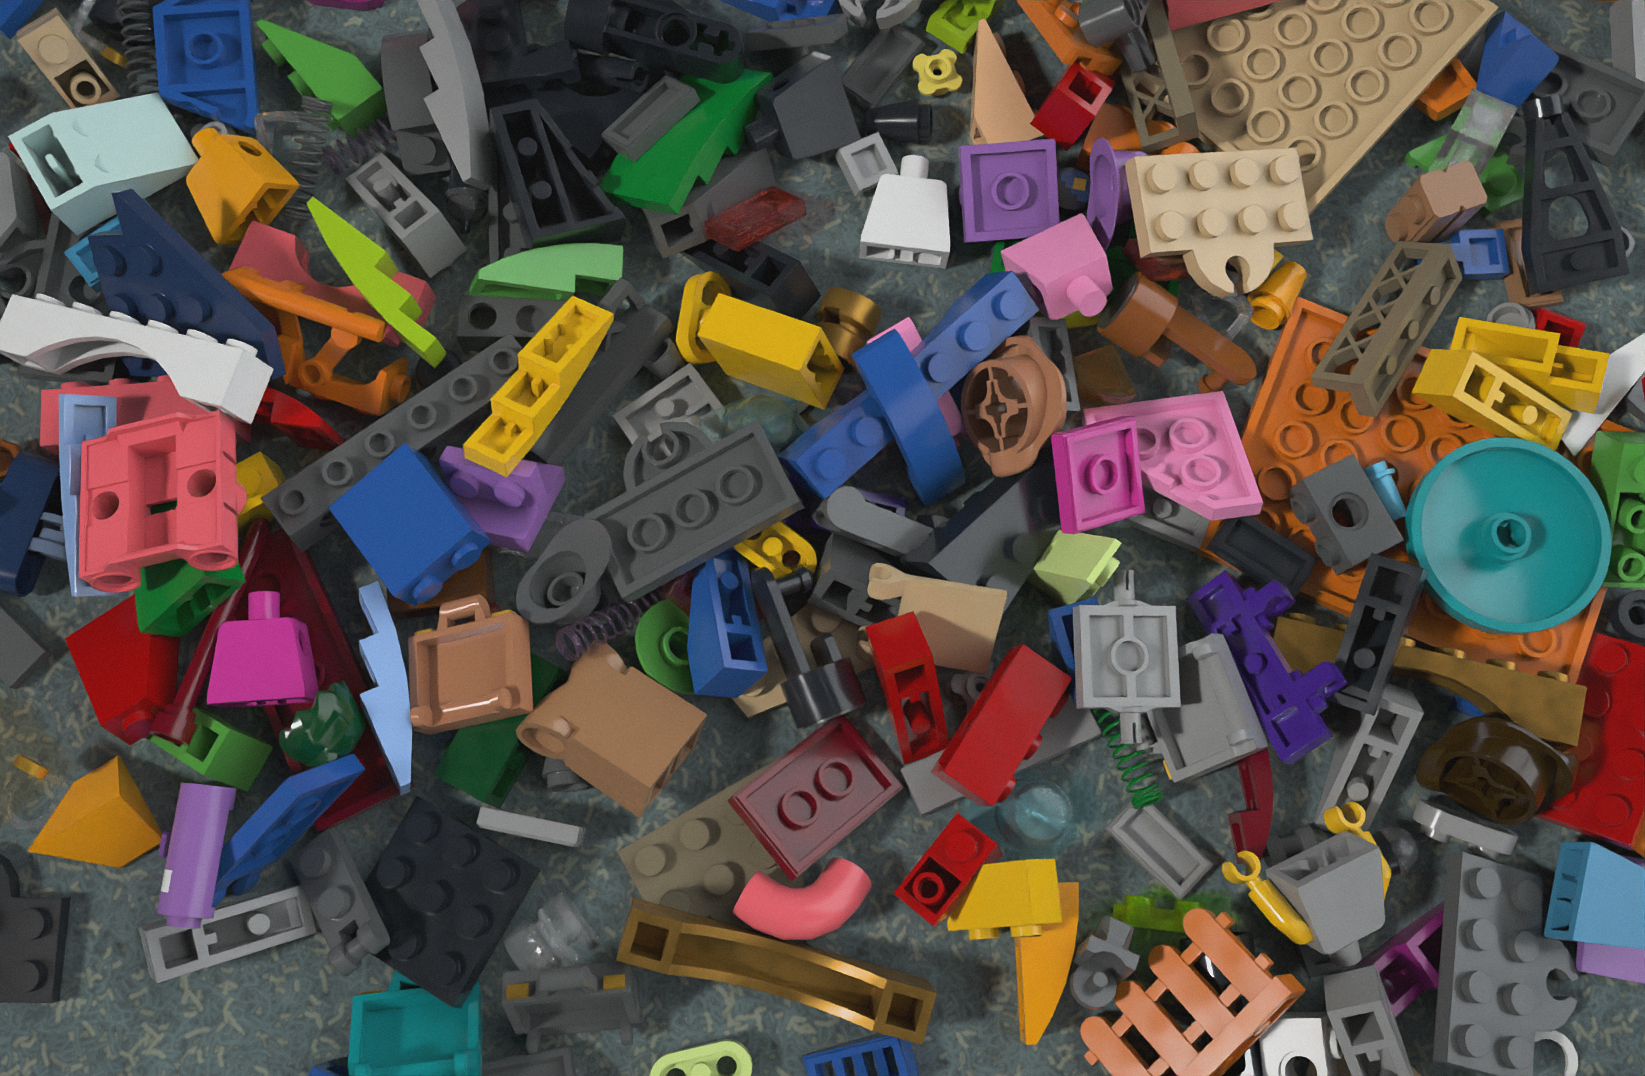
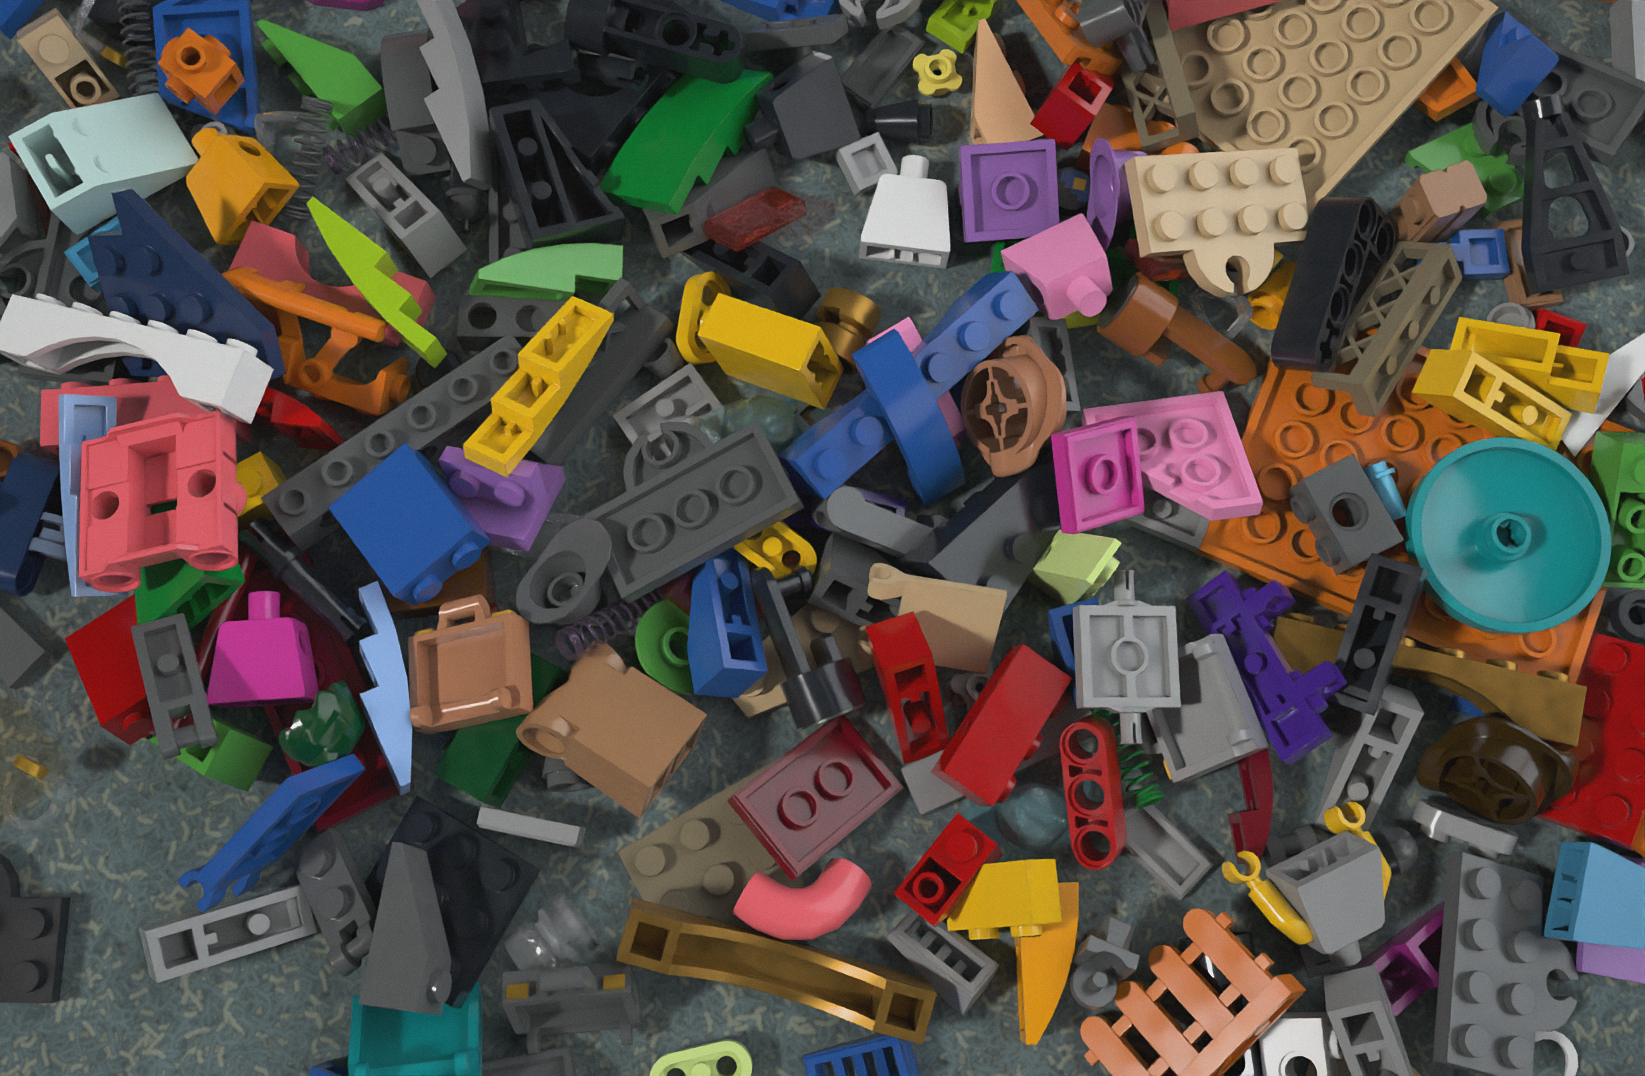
(100, 820): light orange slope -> none
(173, 684): none -> dark grey plate
(194, 854): medium lavender door -> none
(200, 70): none -> orange brick
(303, 580): none -> black pin
(409, 945): none -> dark grey slope
(650, 117): dark grey tile -> none
(945, 980): none -> light grey slope
(1082, 812): none -> red beam
(1102, 378): clear orange brick -> none
(1141, 912): clear neon green plate -> none
(1262, 553): black tile -> none
(1326, 278): none -> black beam
(1475, 132): clear slope -> none

